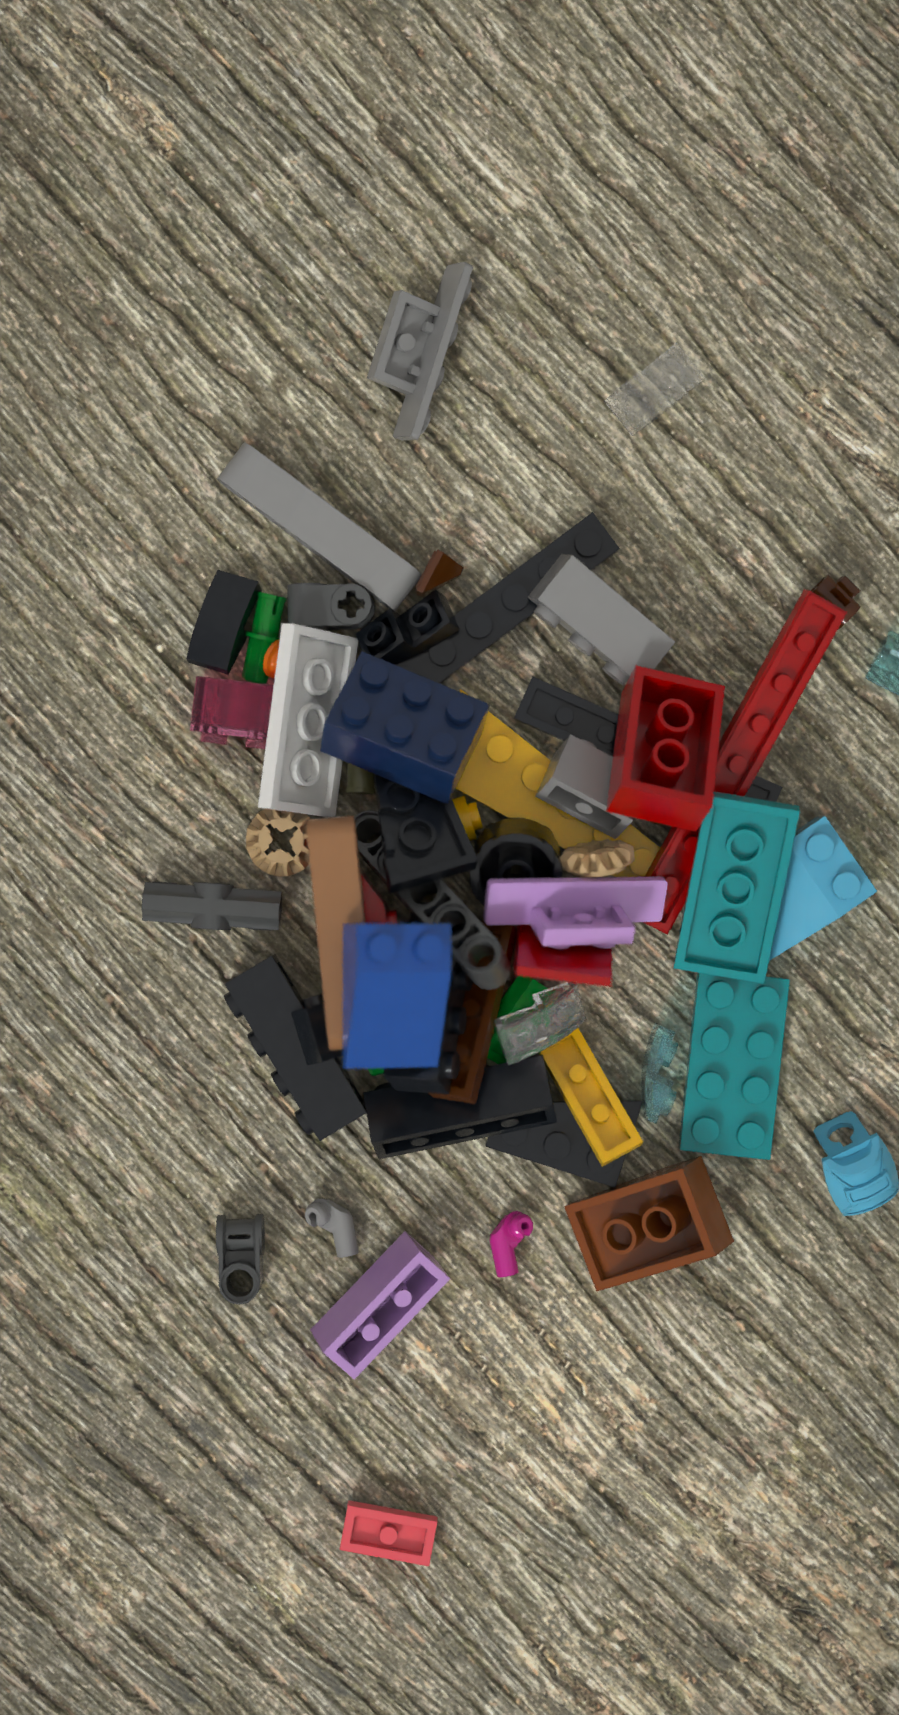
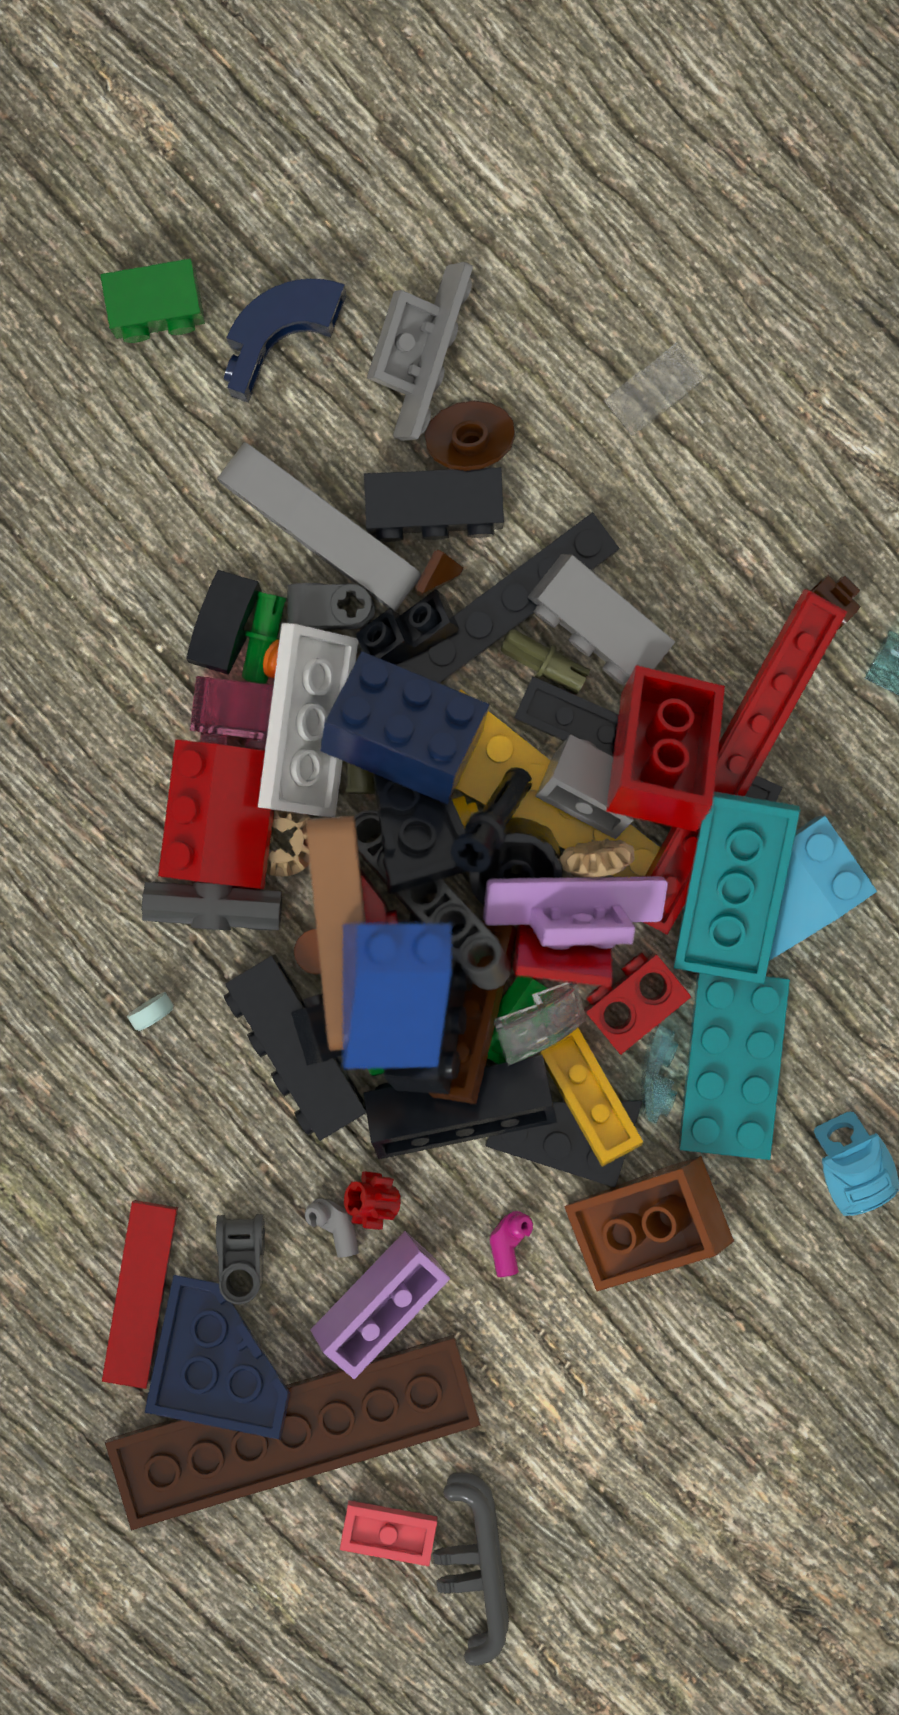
(139, 1294): none -> red tile
(150, 1011): none -> light aqua tile
(153, 300): none -> green brick
(213, 1366): none -> dark blue plate
(214, 816): none -> red slope
(273, 315): none -> dark blue arch
(307, 952): none -> dark orange tile
(327, 1426): none -> reddish brown plate
(372, 1200): none -> red gear
(433, 503): none -> black brick
(470, 435): none -> reddish brown dish
(487, 829): none -> black pin
(487, 1553): none -> dark grey piece
(545, 661): none -> olive axle
(643, 1011): none -> red brick

